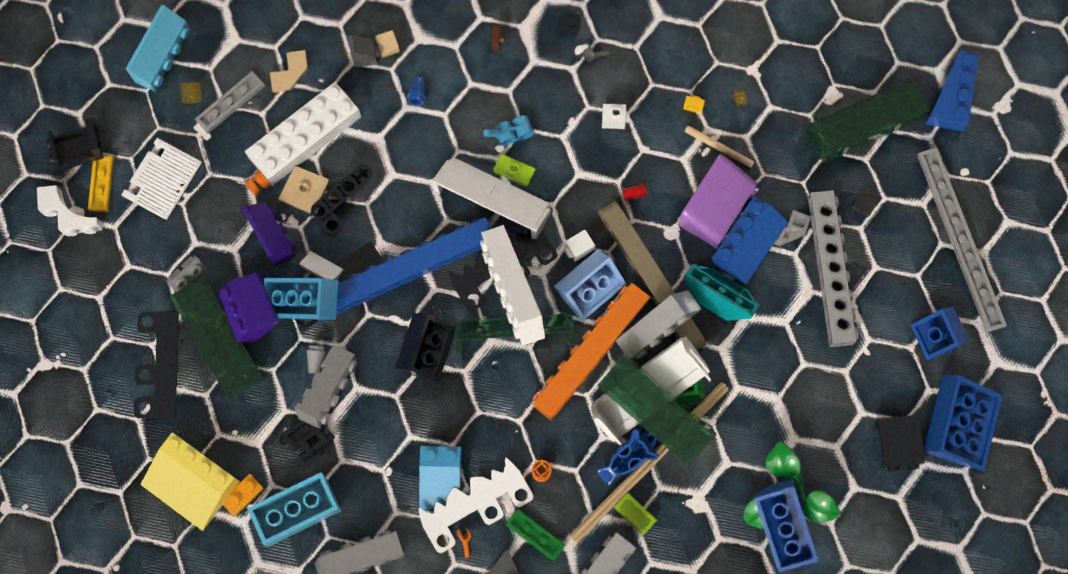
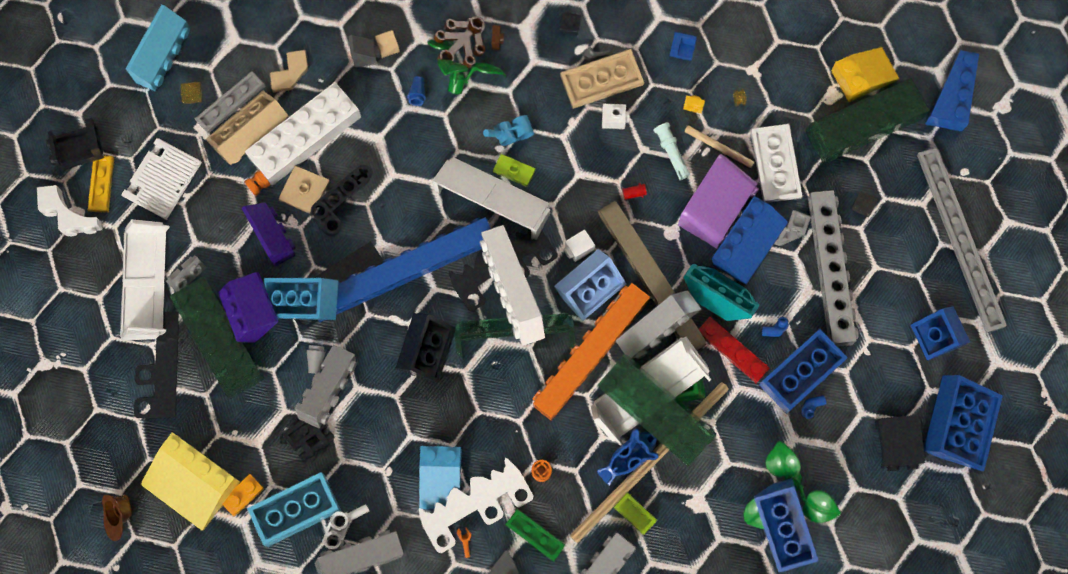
(116, 513): none -> reddish brown piece
(143, 280): none -> white piece
(247, 127): none -> tan slope
(320, 267): white slope -> none
(340, 532): none -> white beam
(450, 67): none -> green plant
(463, 39): none -> reddish brown plant
(602, 78): none -> tan plate
(669, 143): none -> light aqua pin
(683, 46): none -> blue panel
(733, 350): none -> red plate
(776, 163): none -> white plate
(777, 330): none -> blue arm
(803, 371): none -> blue brick
(811, 404): none -> blue arm
(864, 73): none -> yellow slope

